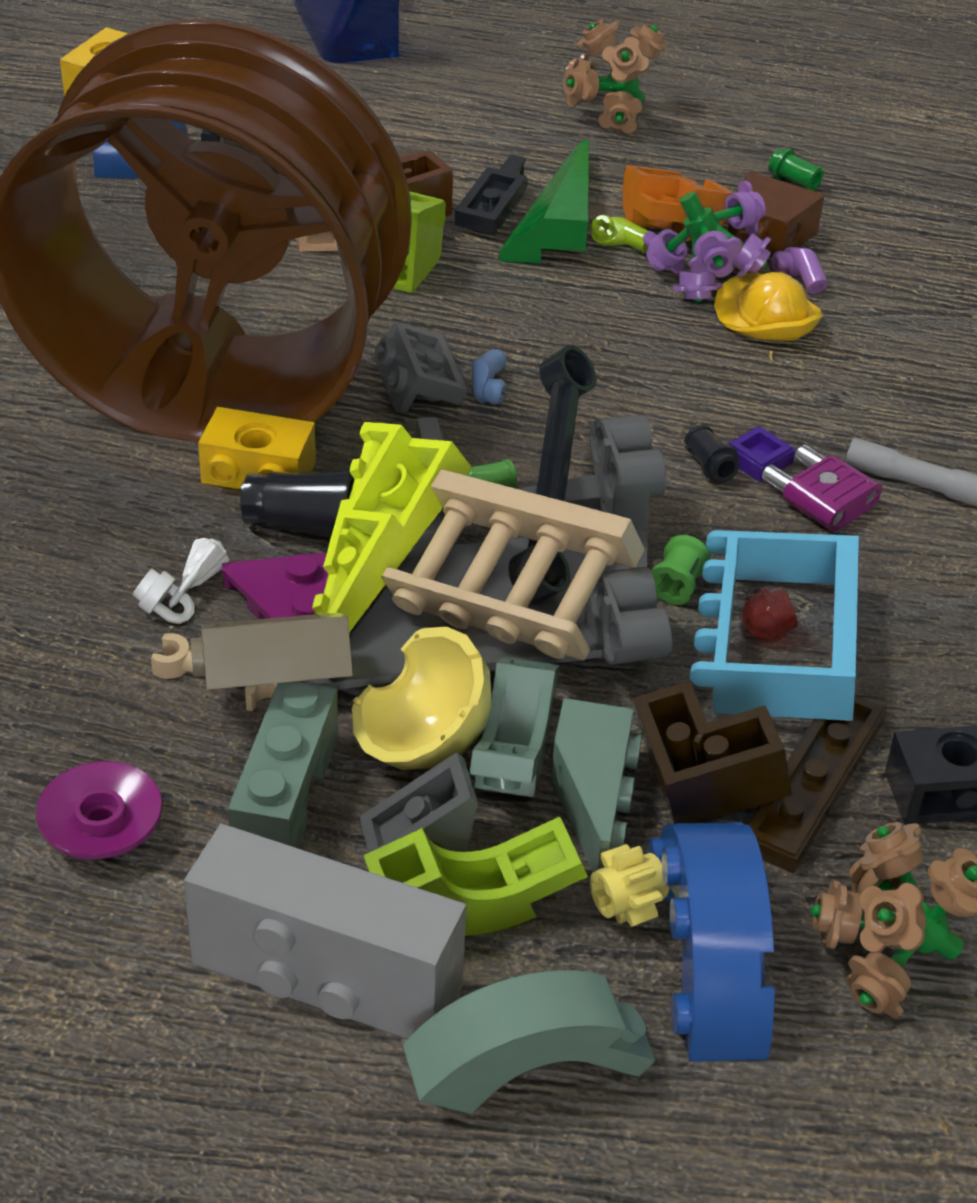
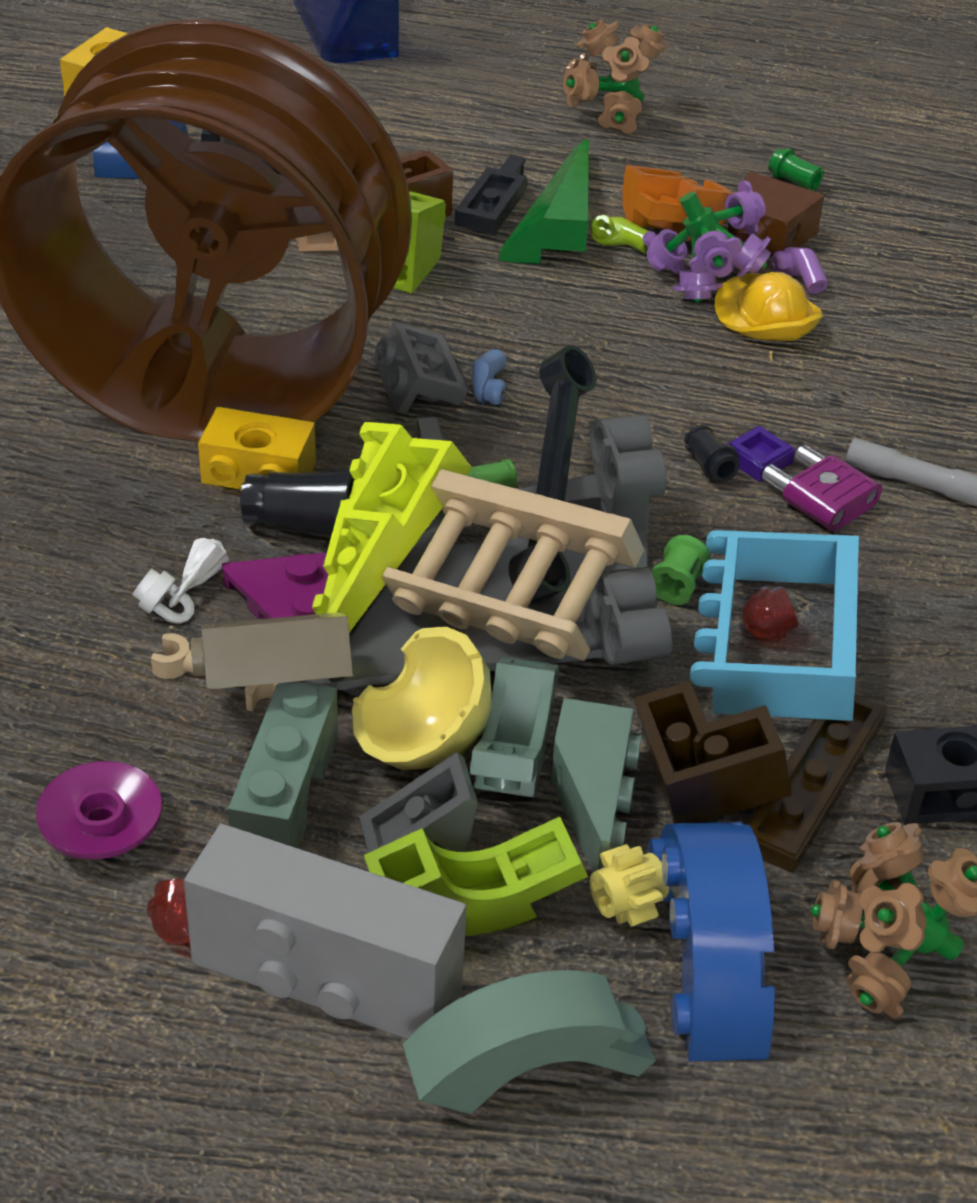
(169, 911): none -> clear red plate

